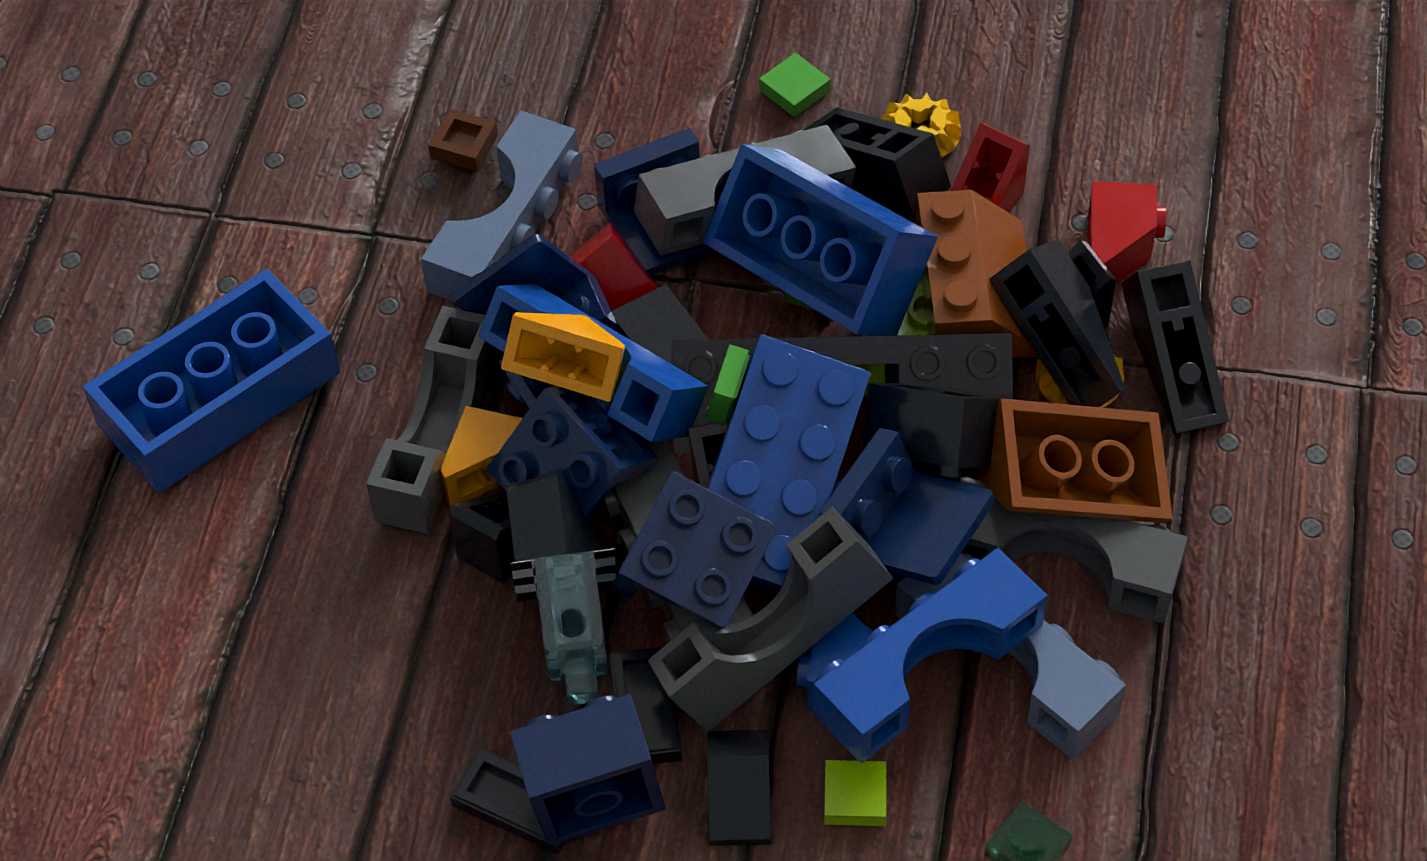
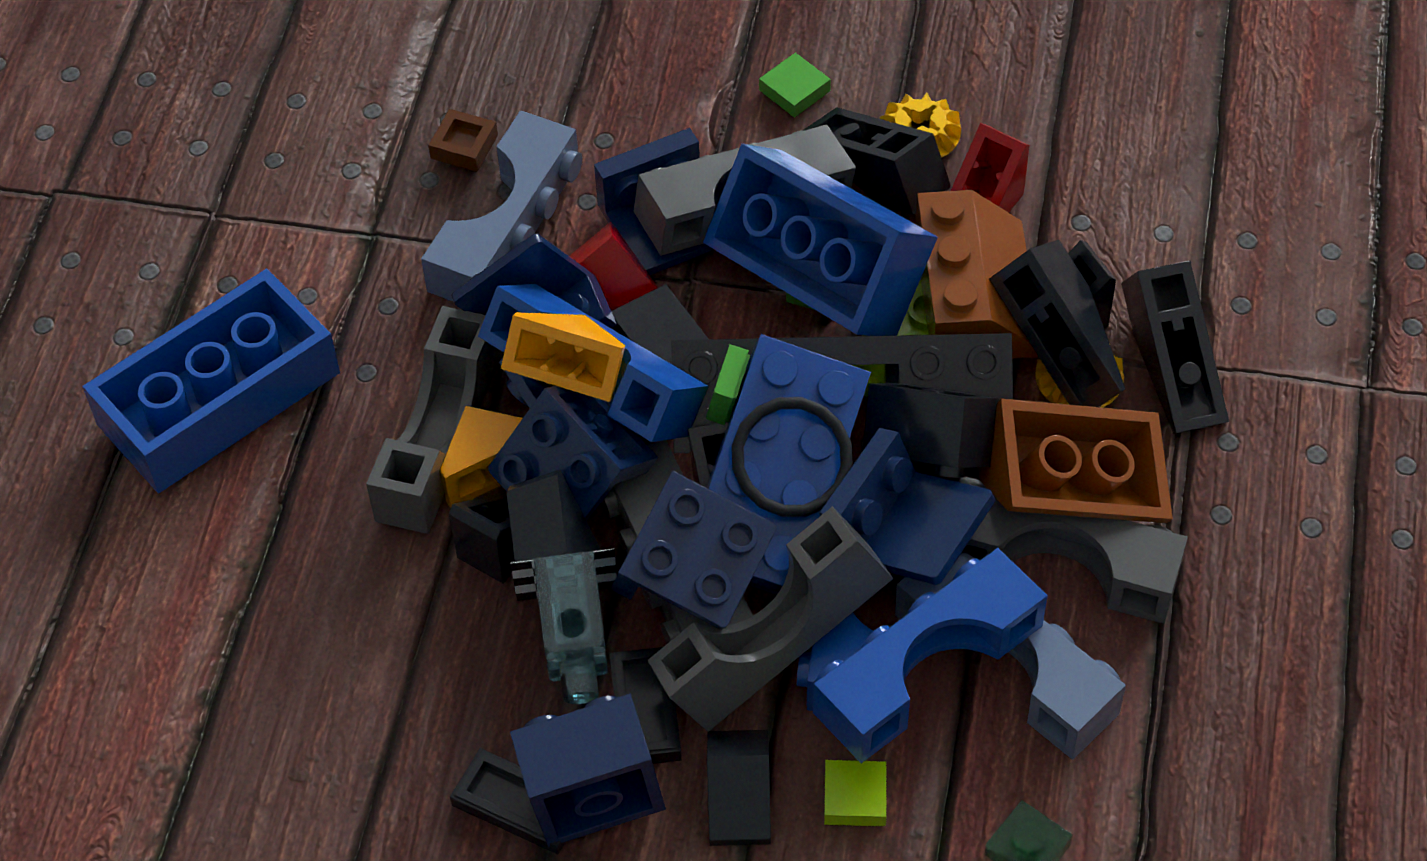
(741, 438): none -> black piece
(1123, 224): red slope -> none

